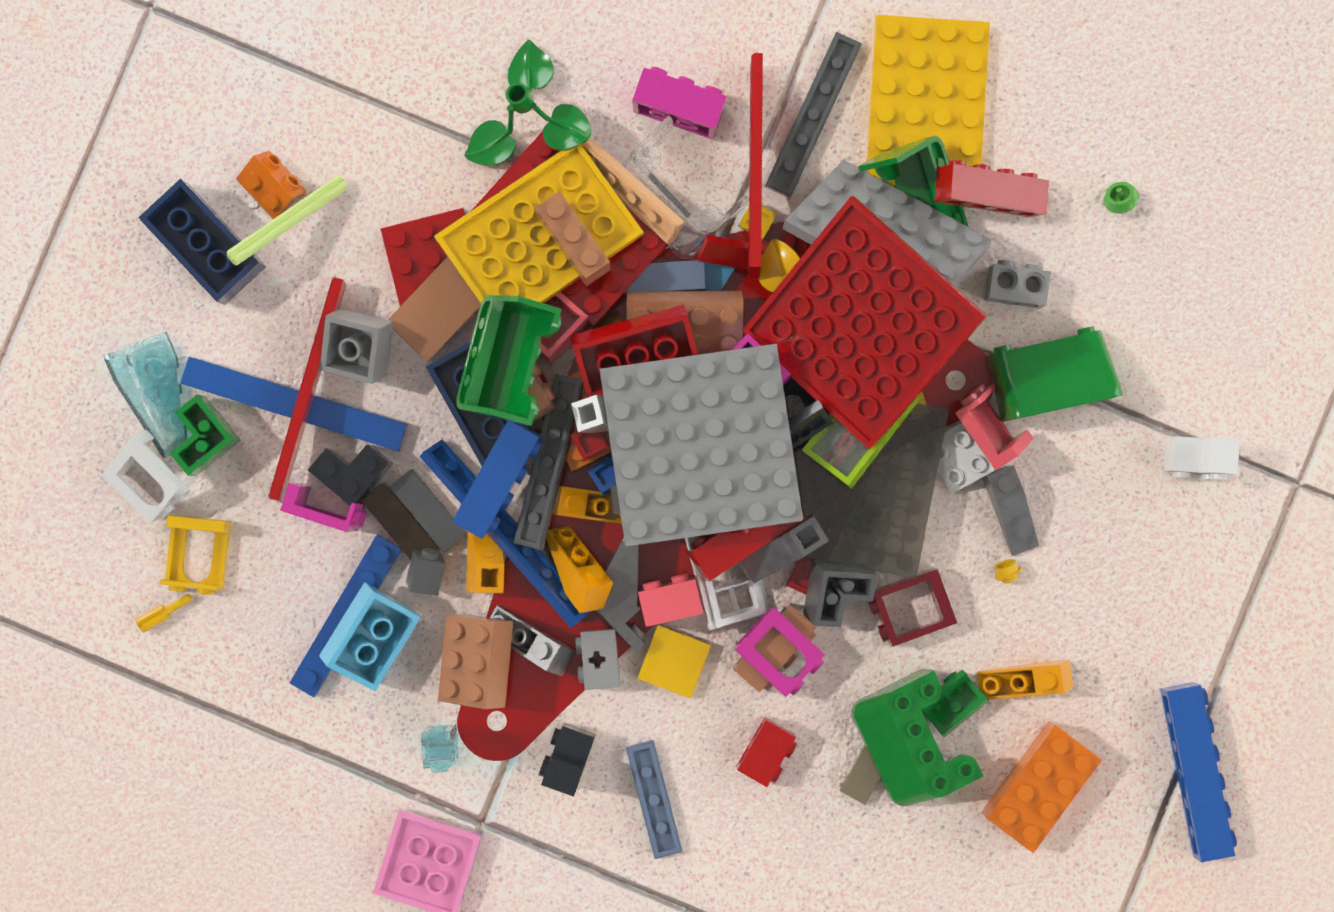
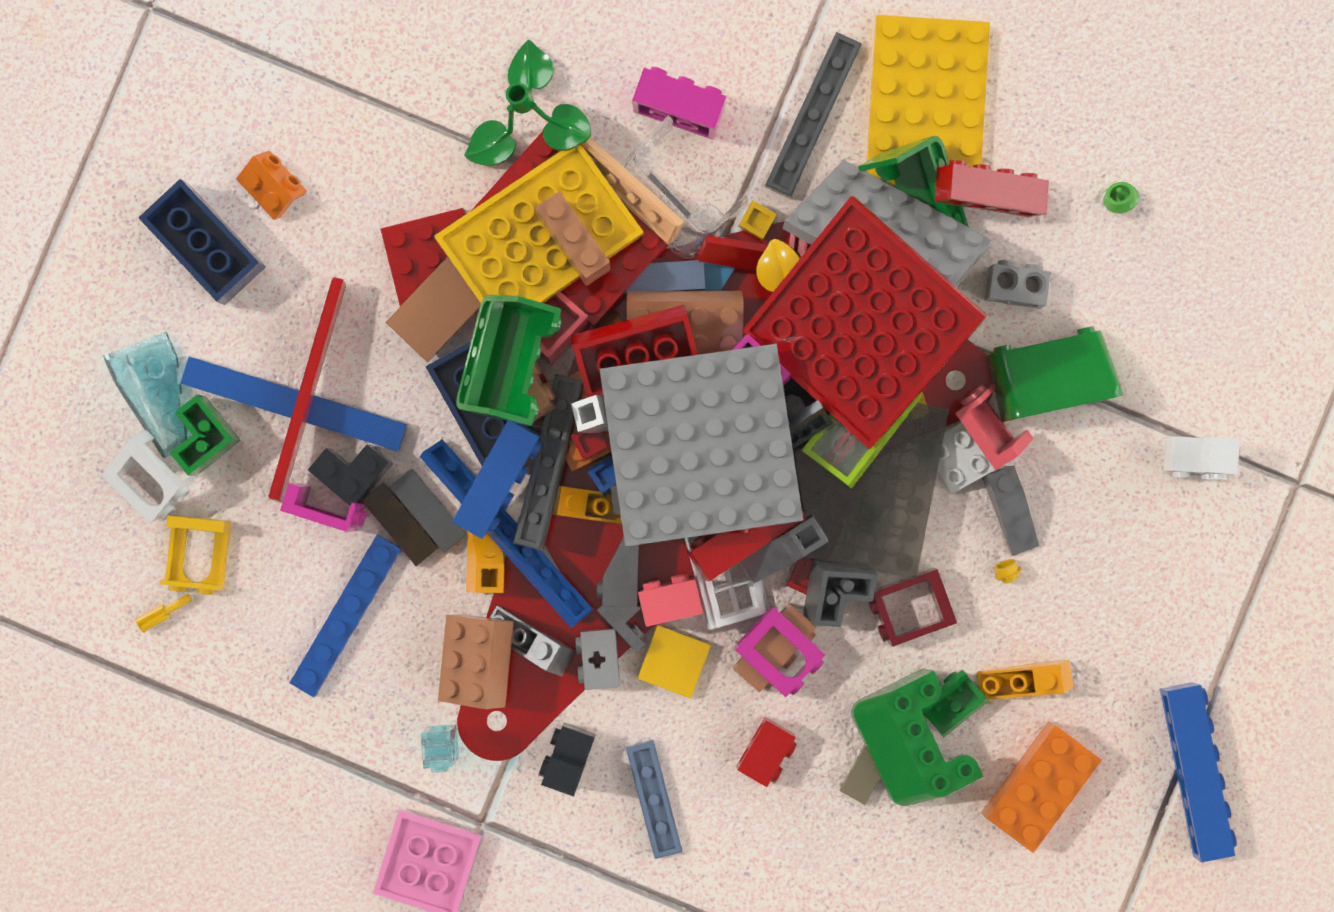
(286, 220): yellowish green axle -> none
(356, 345): light grey brick -> none
(369, 636): medium azure brick -> none
(425, 571): dark grey brick -> none
(578, 570): light orange slope -> none
(755, 166): red tile -> none

